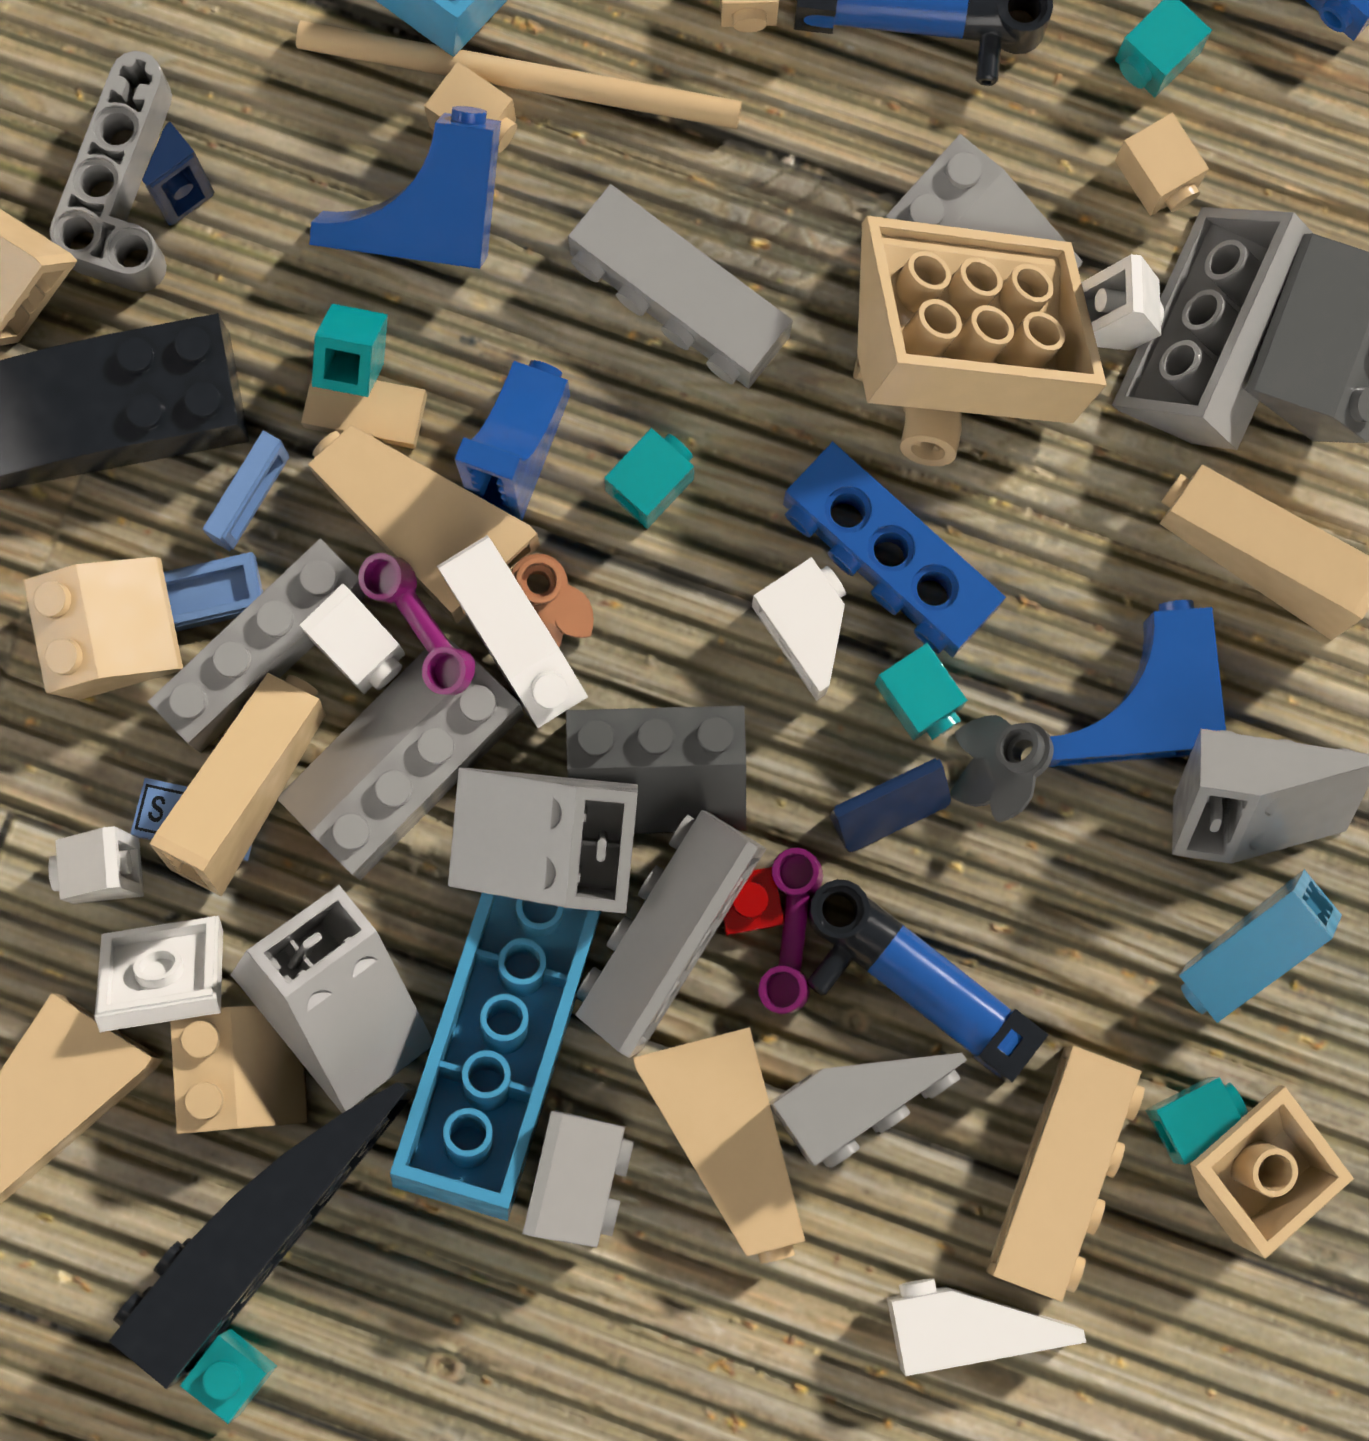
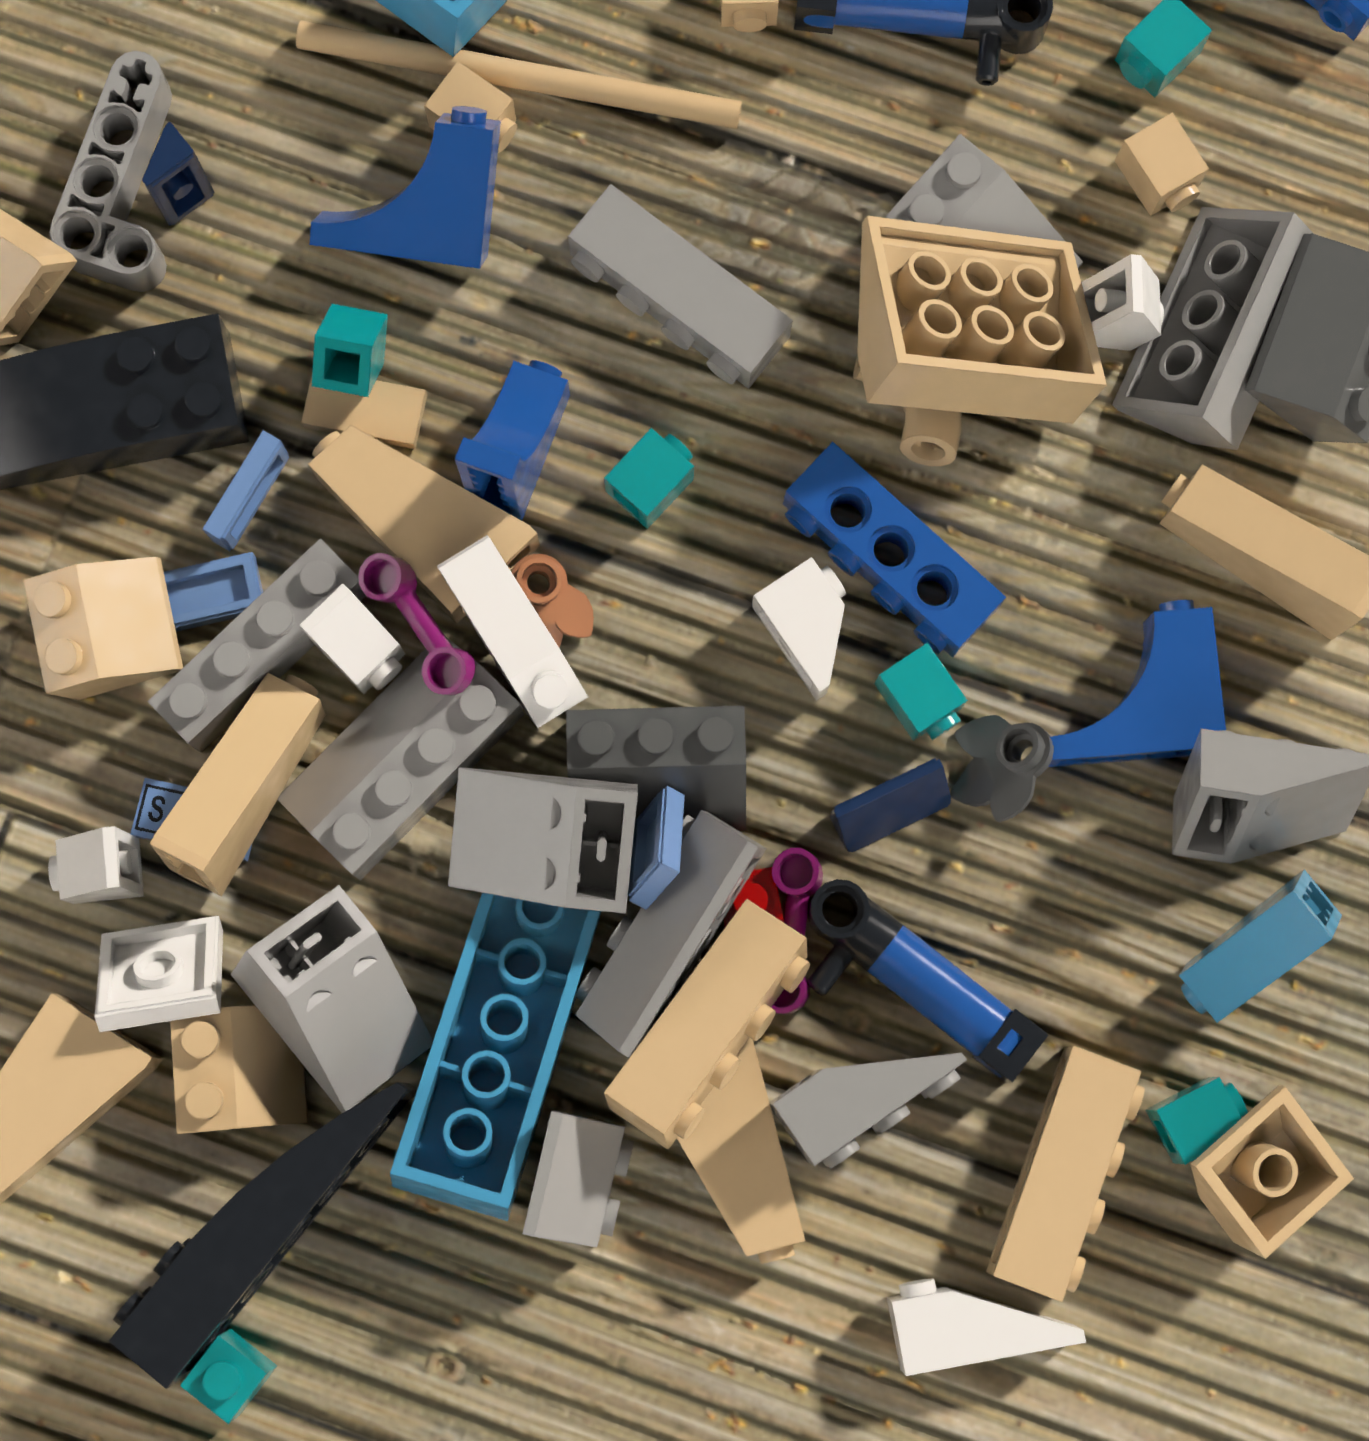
(656, 847): none -> medium blue tile
(708, 1025): none -> tan brick

